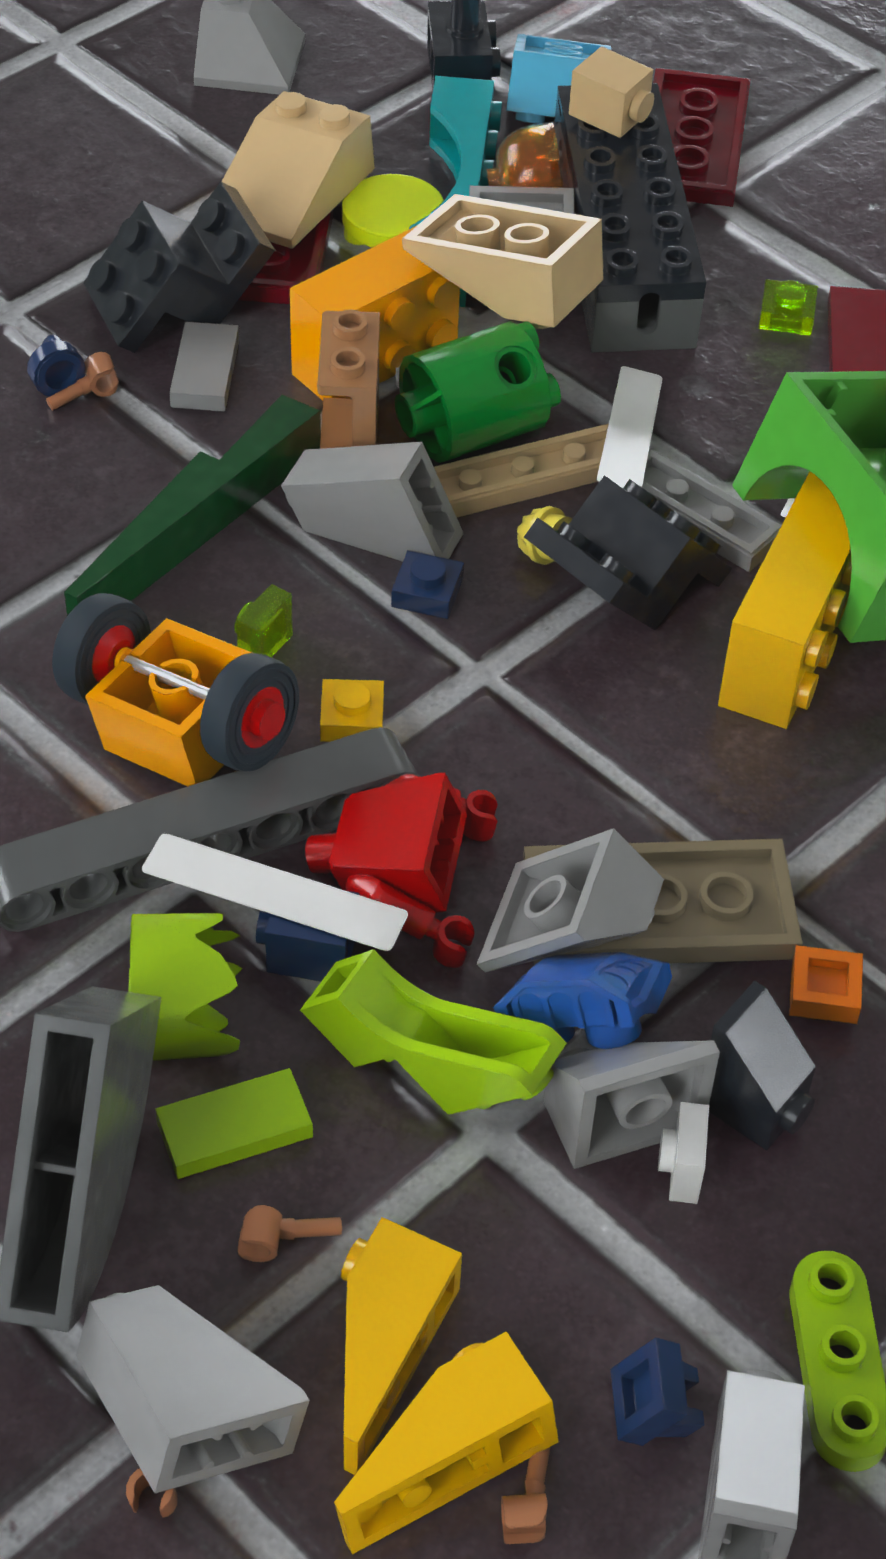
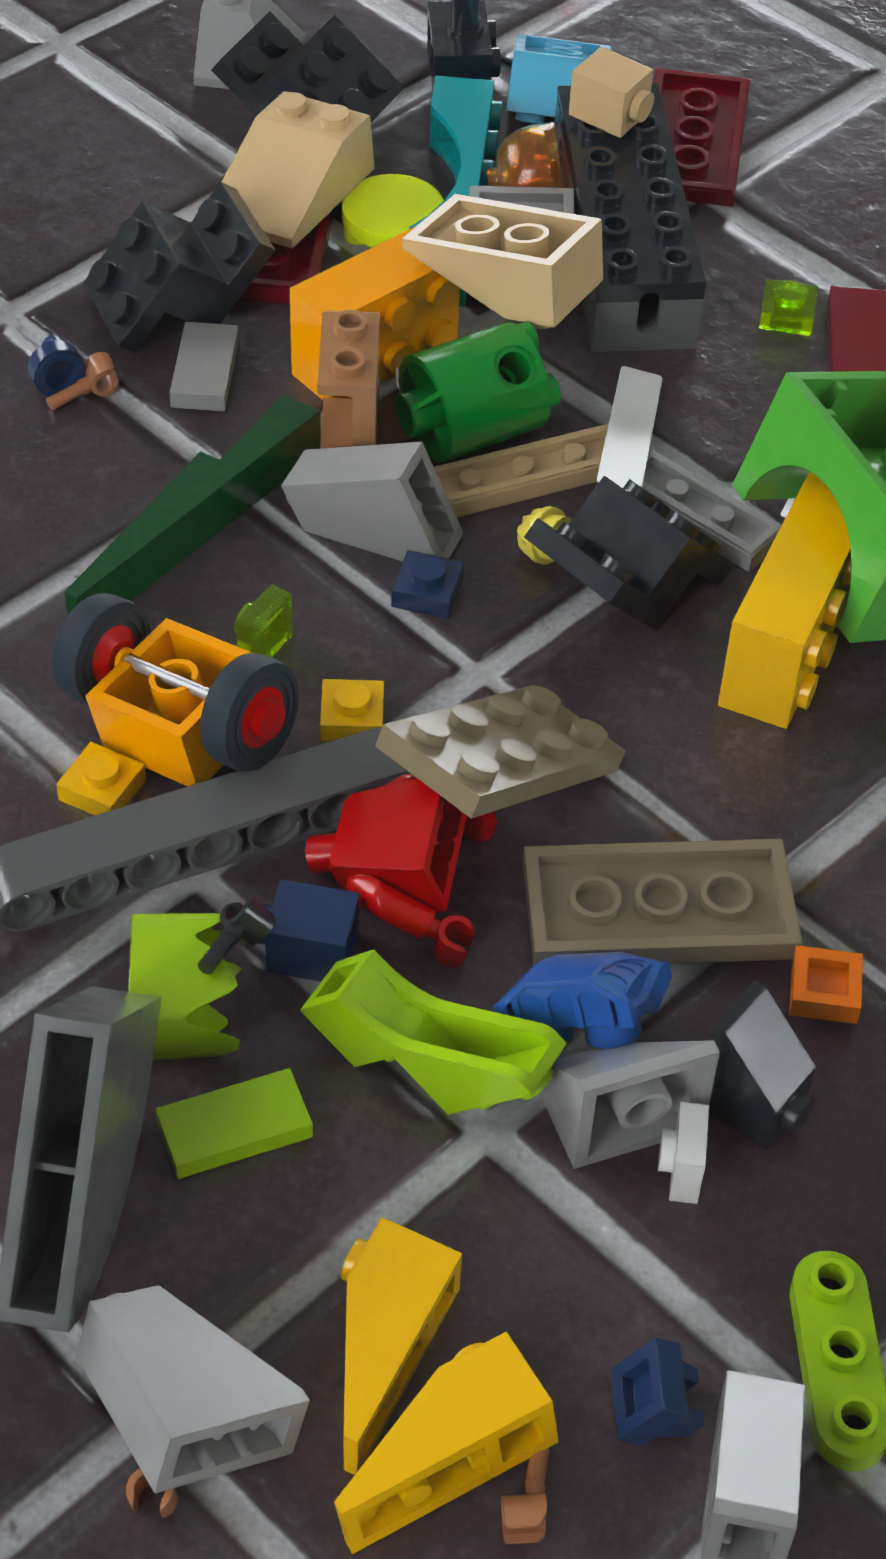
(101, 780): none -> yellow plate
(244, 922): none -> black hand
(265, 1227): nougat hand -> none
(276, 892): white sticker -> none
(327, 68): none -> black bracket
(500, 749): none -> dark tan plate
(572, 901): light grey slope -> none

